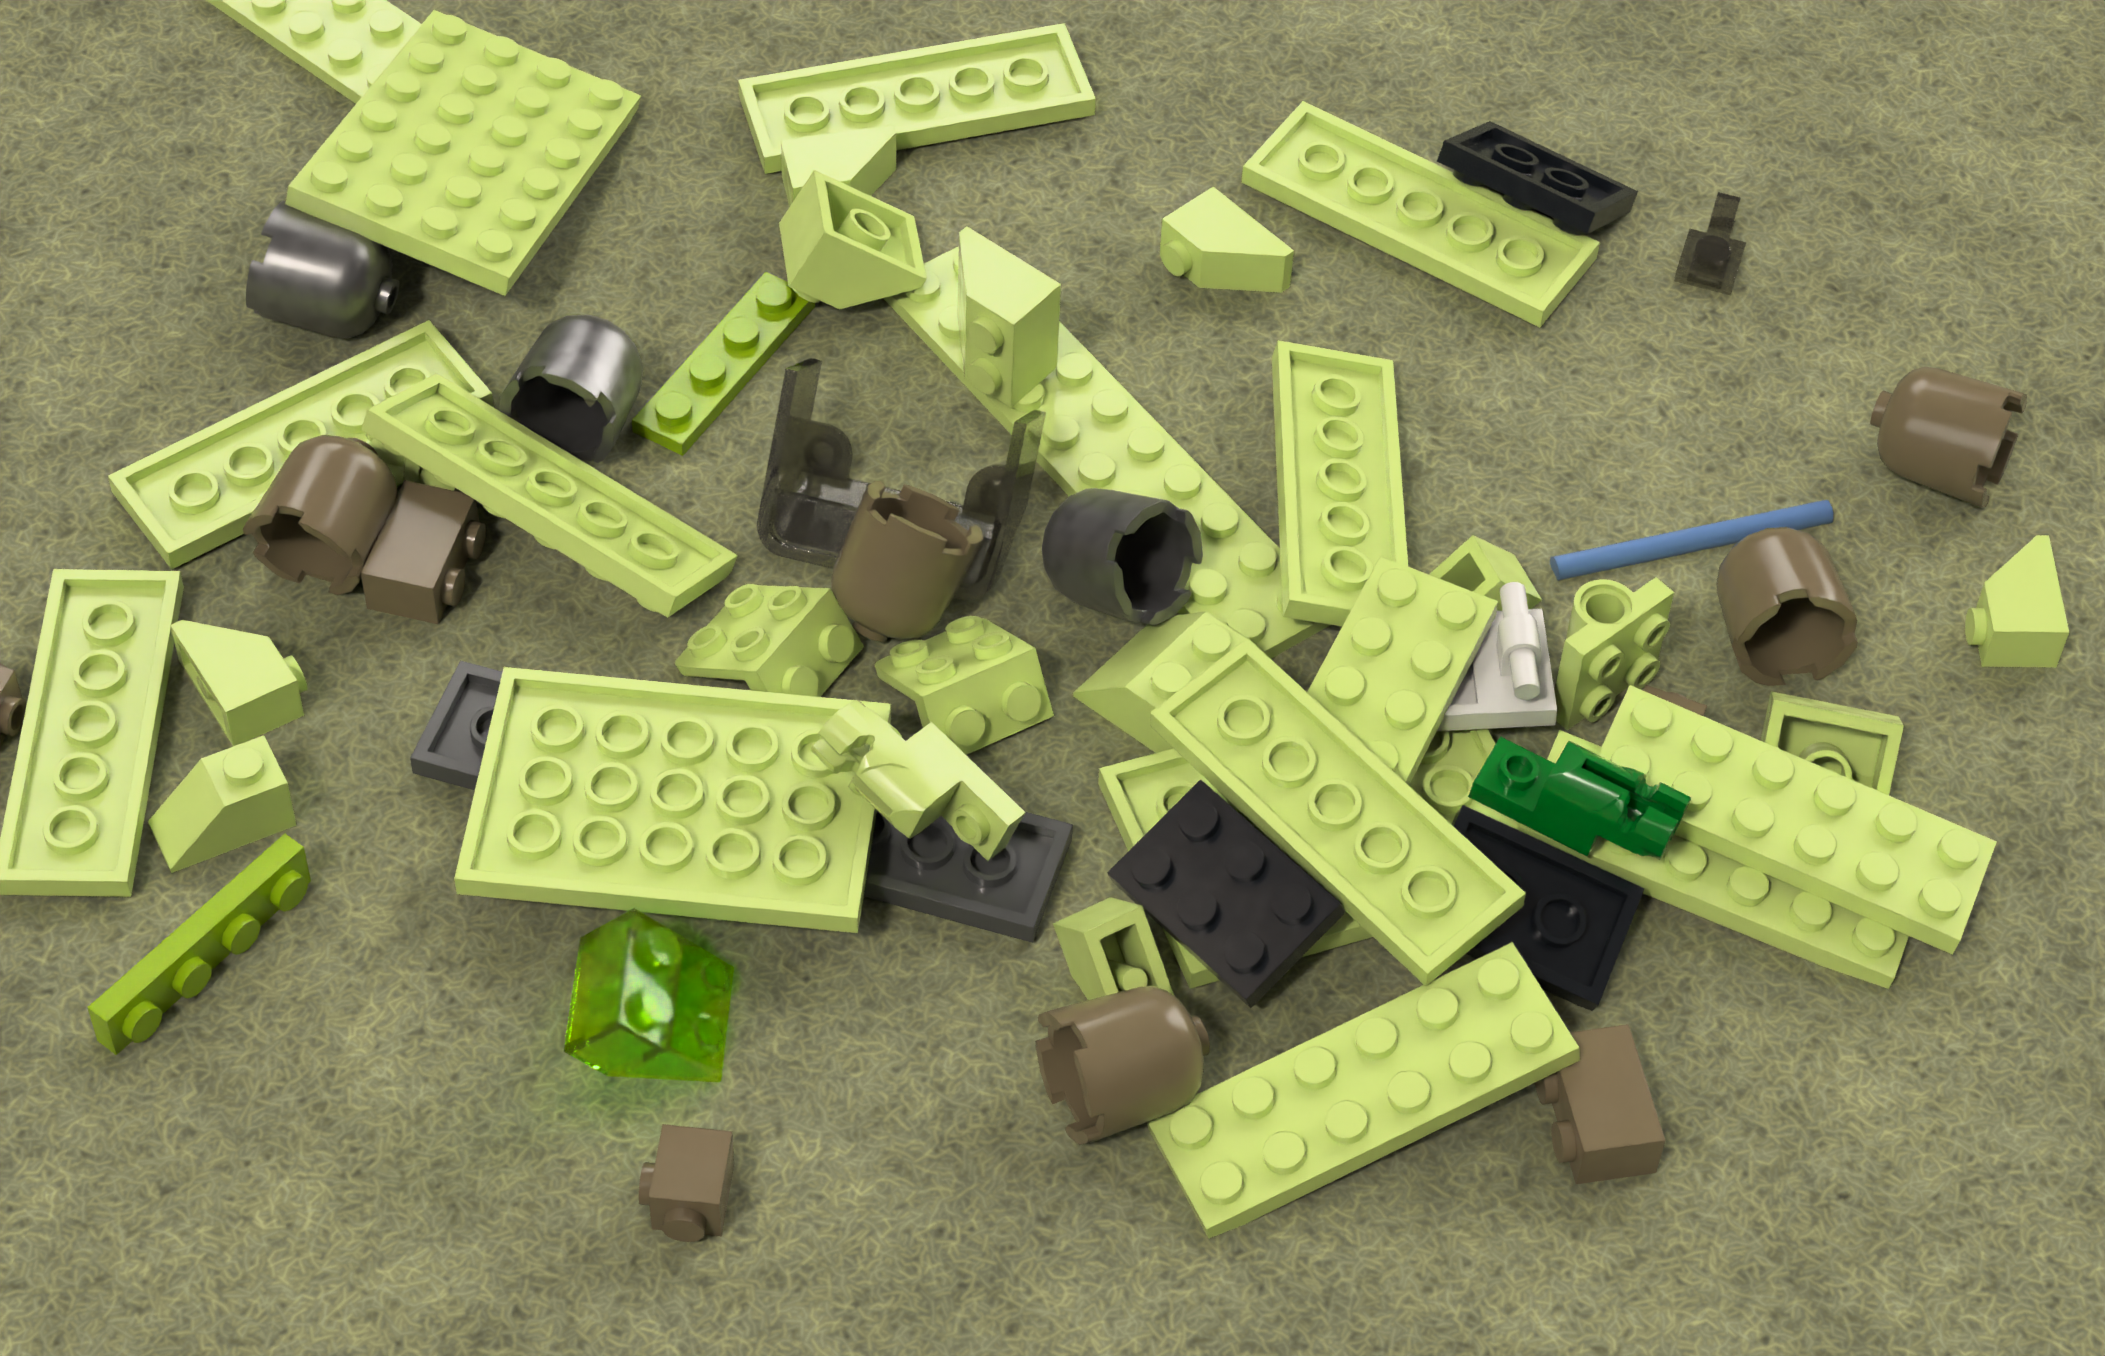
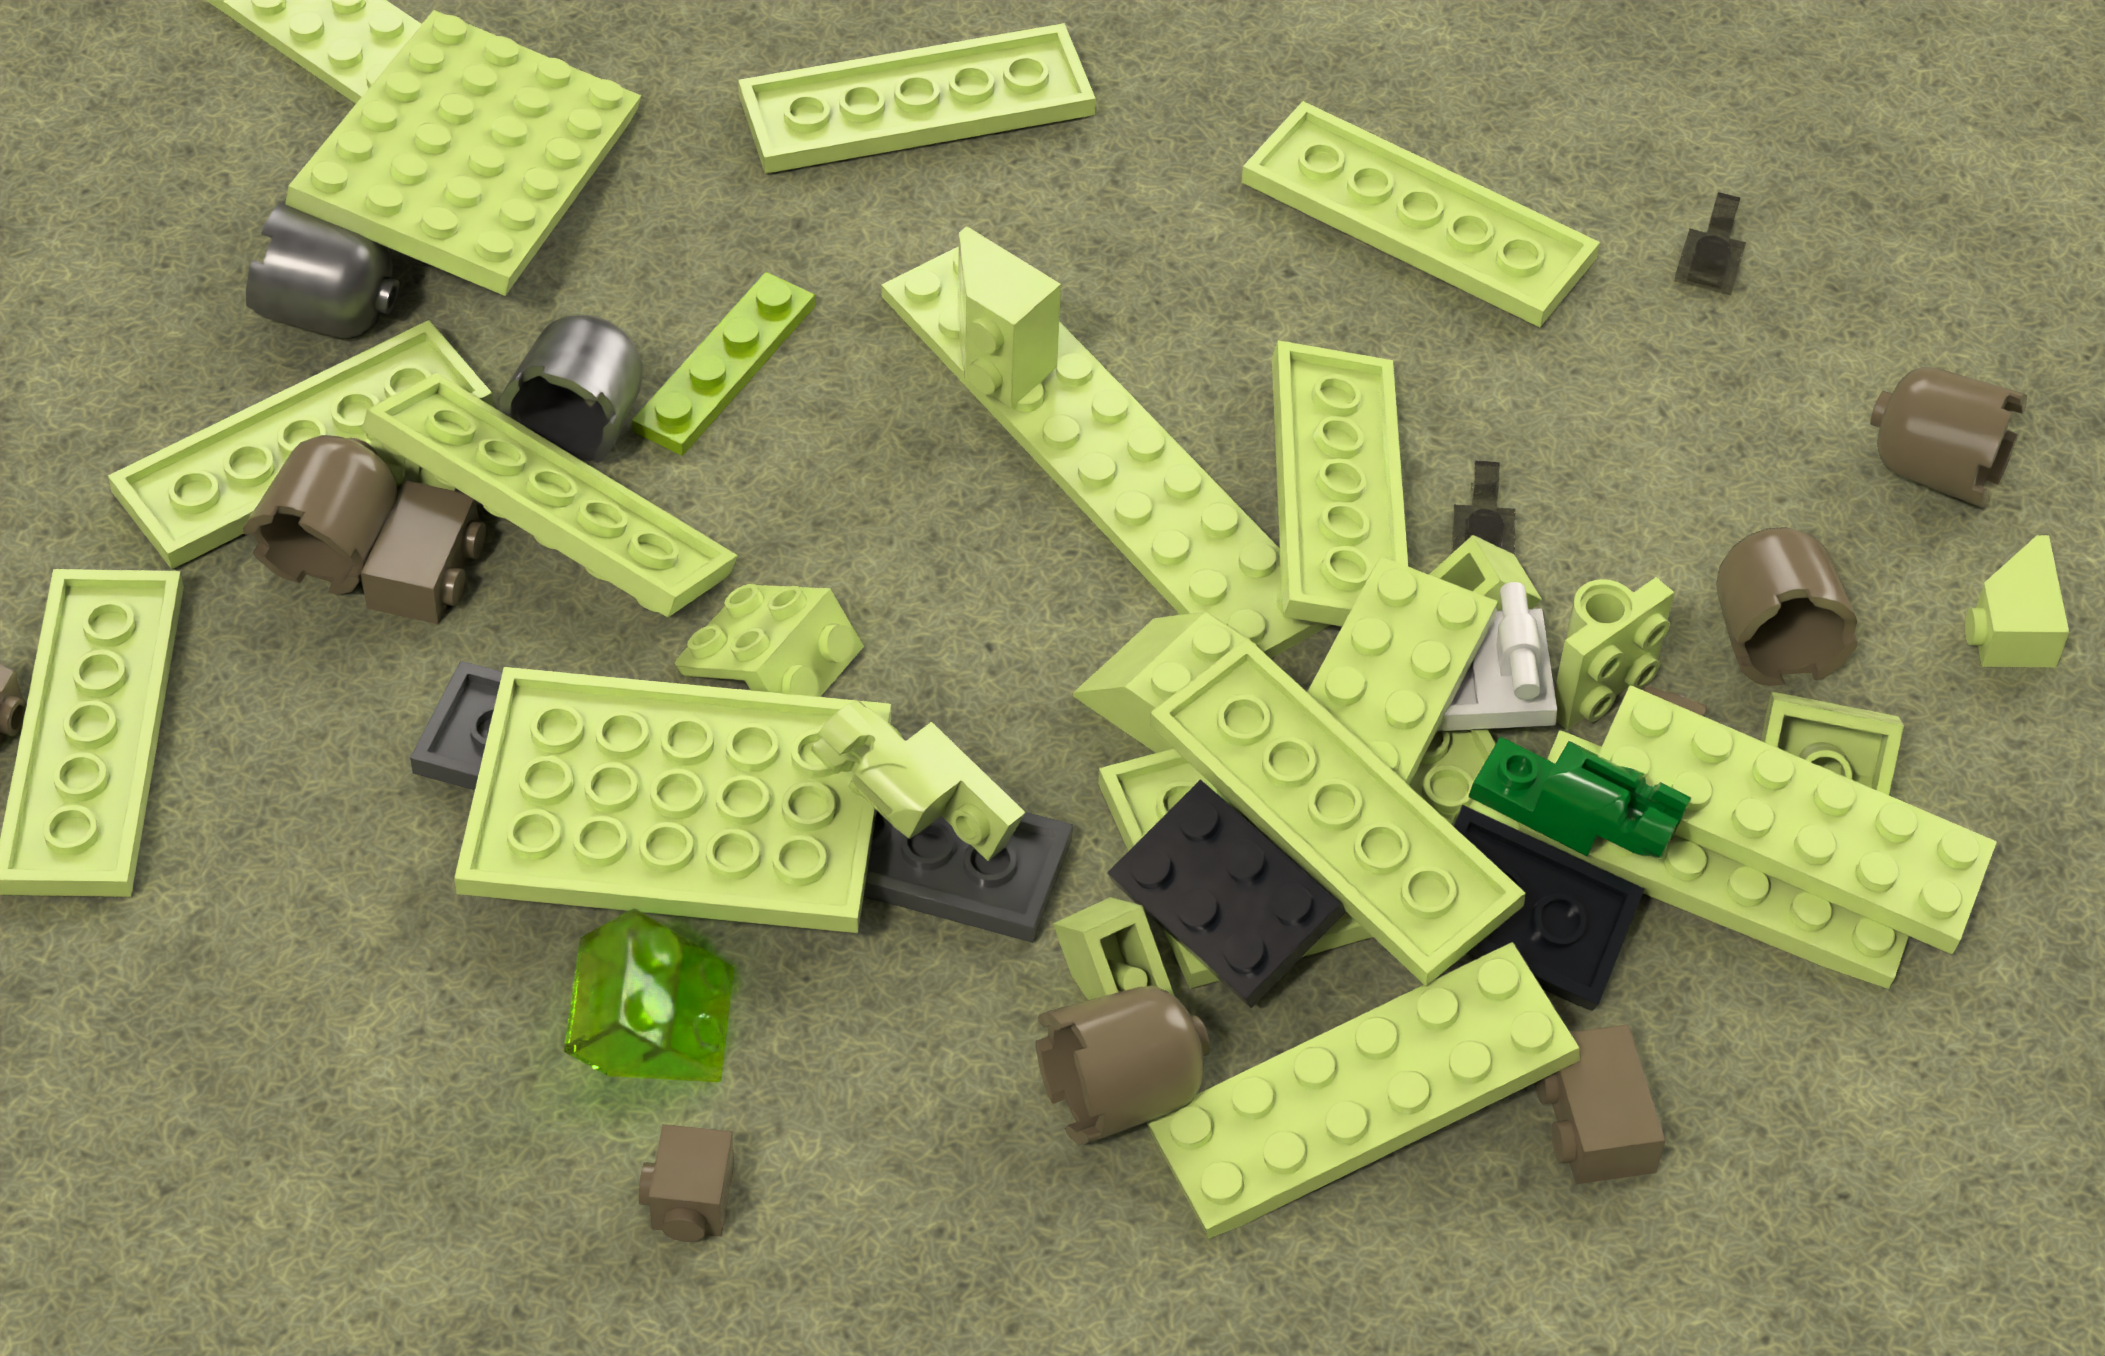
(186, 957): lime plate -> none
(223, 805): yellowish green slope -> none
(240, 678): yellowish green slope -> none
(813, 501): clear smoke windscreen -> none
(848, 245): yellowish green slope -> none
(853, 157): yellowish green slope -> none
(902, 562): dark tan cylinder -> none
(970, 682): yellowish green bracket -> none
(1122, 554): flat silver cylinder -> none
(1223, 247): yellowish green slope -> none
(1483, 516): none -> clear smoke plate
(1536, 178): black plate -> none
(1688, 540): medium blue axle -> none

